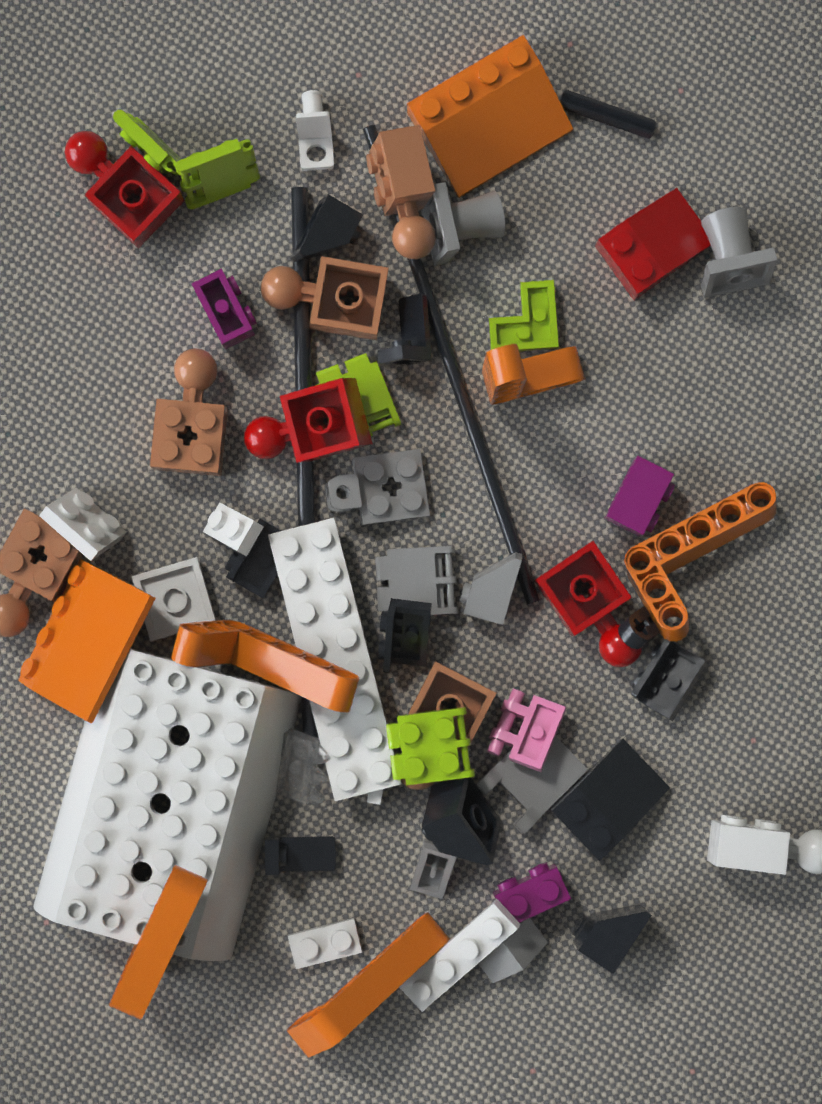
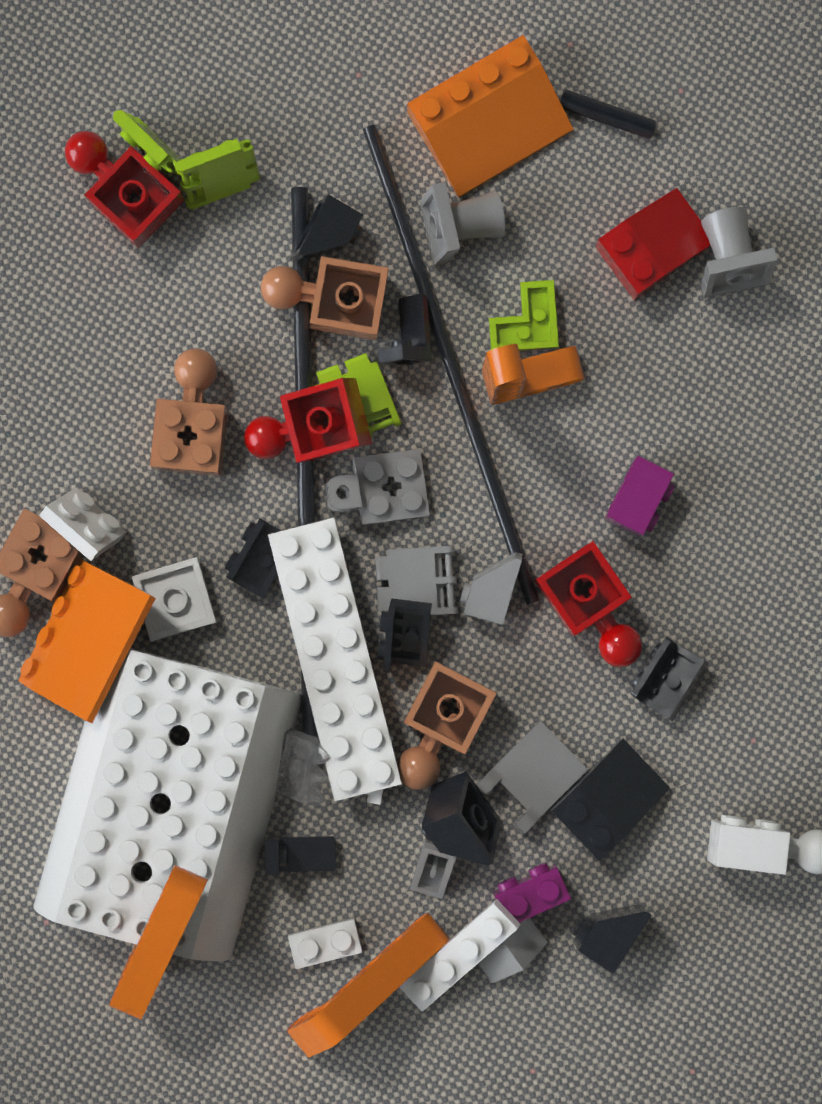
(223, 309): magenta brick -> none
(233, 529): white plate -> none
(267, 657): orange beam -> none
(314, 131): white bracket -> none
(404, 187): nougat brick -> none
(429, 746): lime plate -> none
(536, 732): bright pink plate -> none
(638, 629): black beam -> none
(691, 549): orange beam -> none

